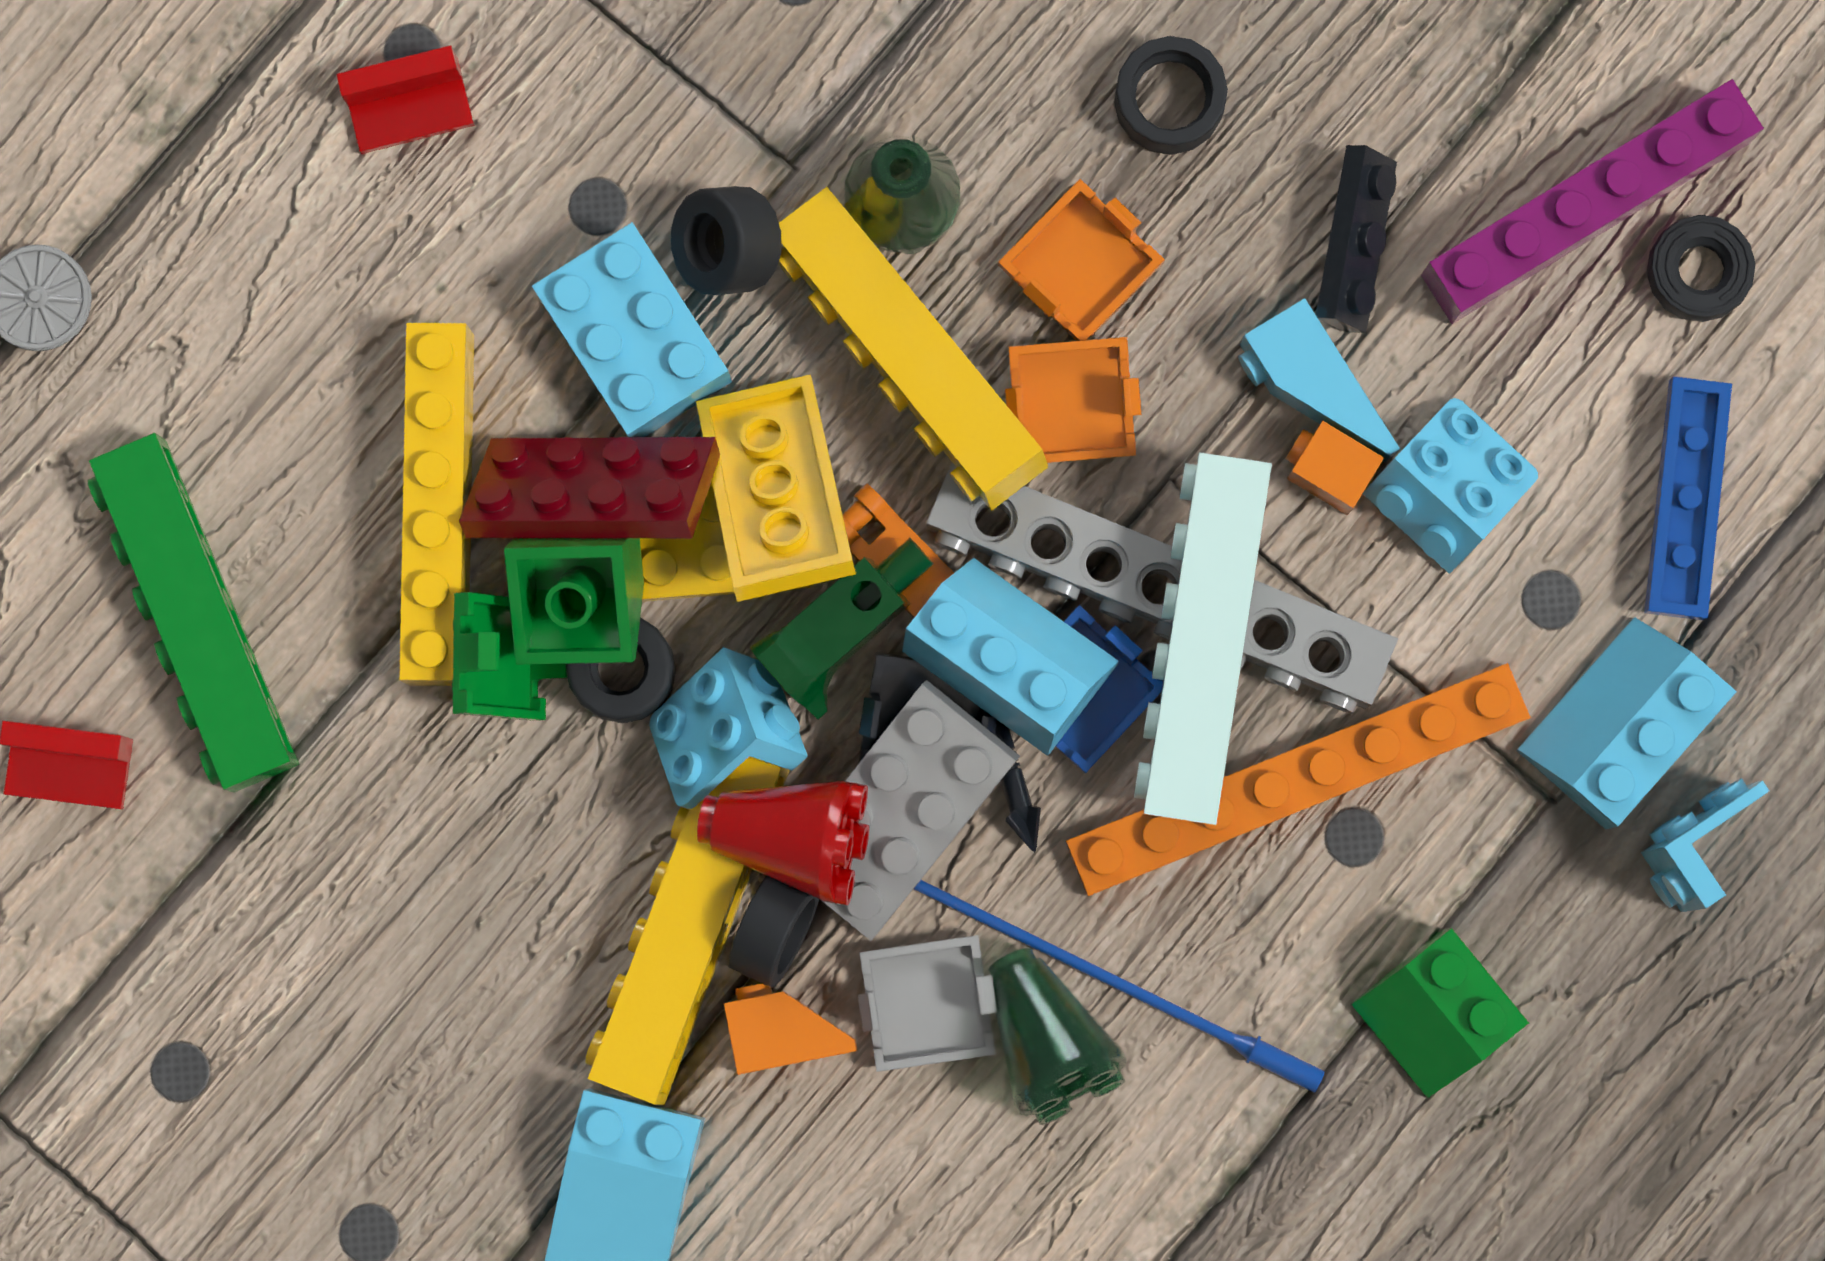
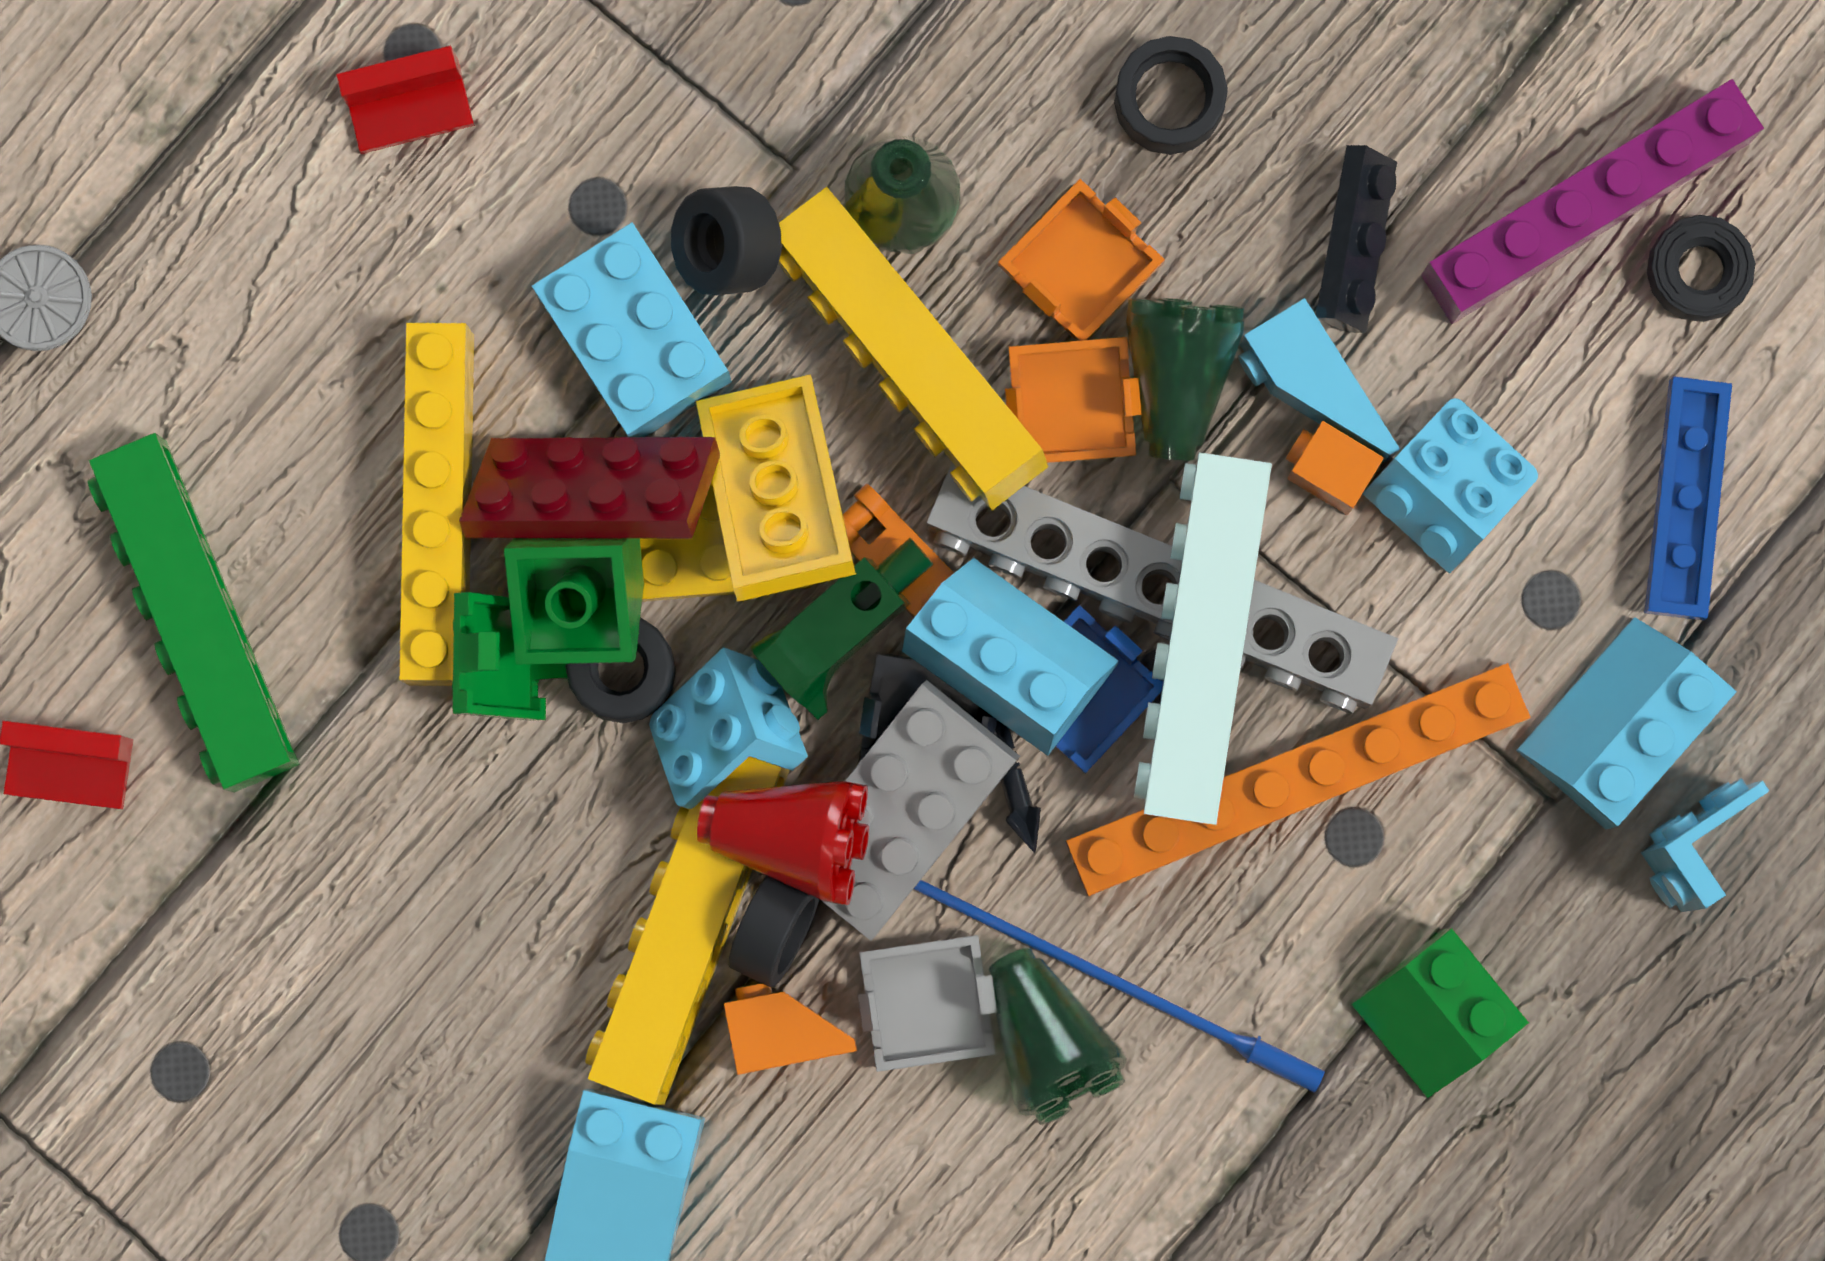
(1181, 367): none -> clear green cone

